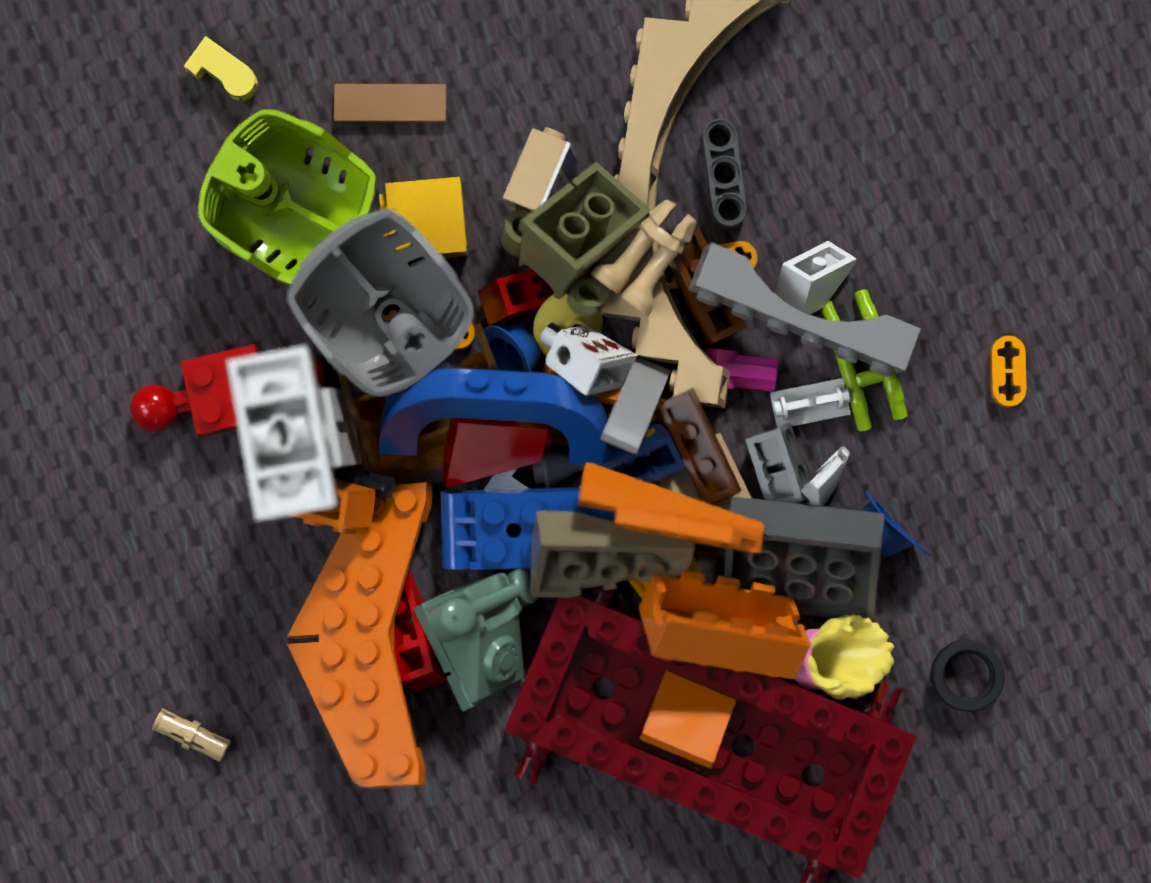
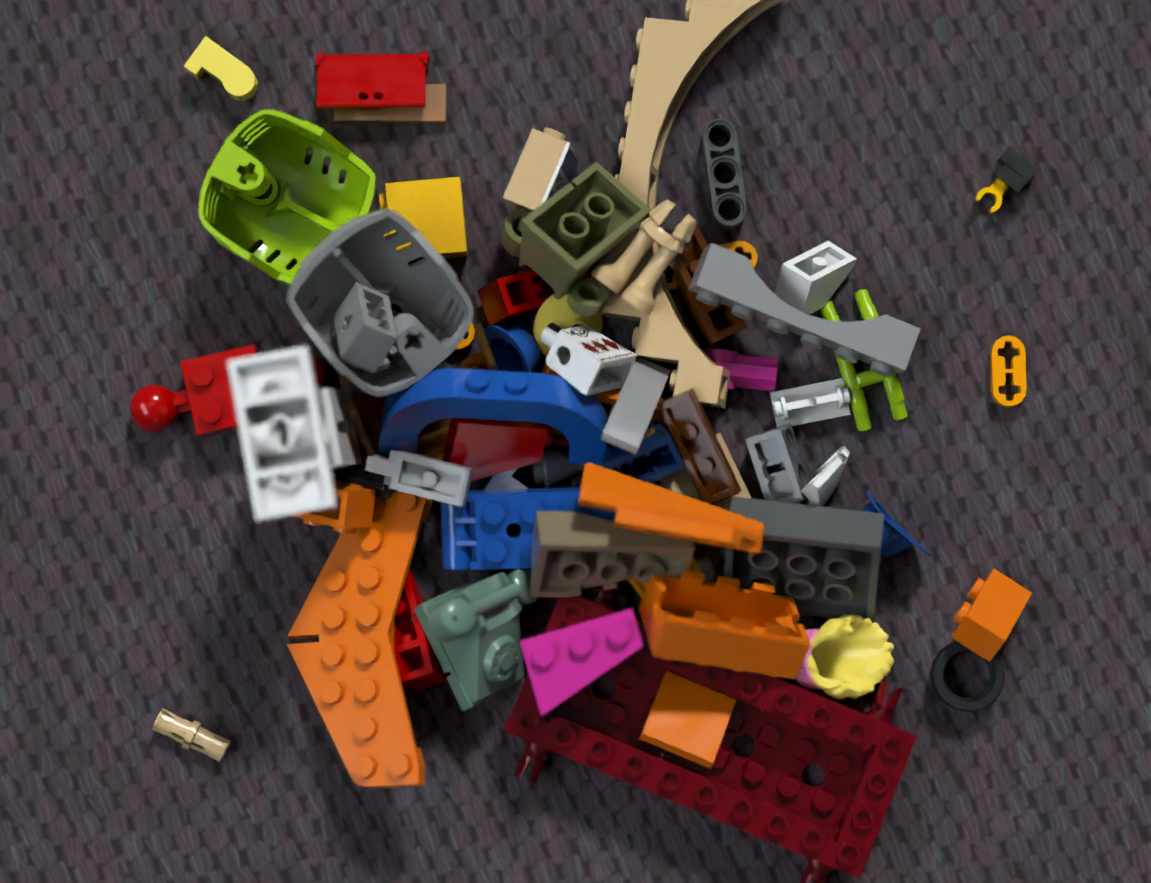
(364, 328): none -> light grey brick
(394, 77): none -> red door
(423, 476): none -> light grey hinge
(577, 655): none -> dark pink wedge
(990, 615): none -> orange brick
(1011, 177): none -> pearl dark grey piece

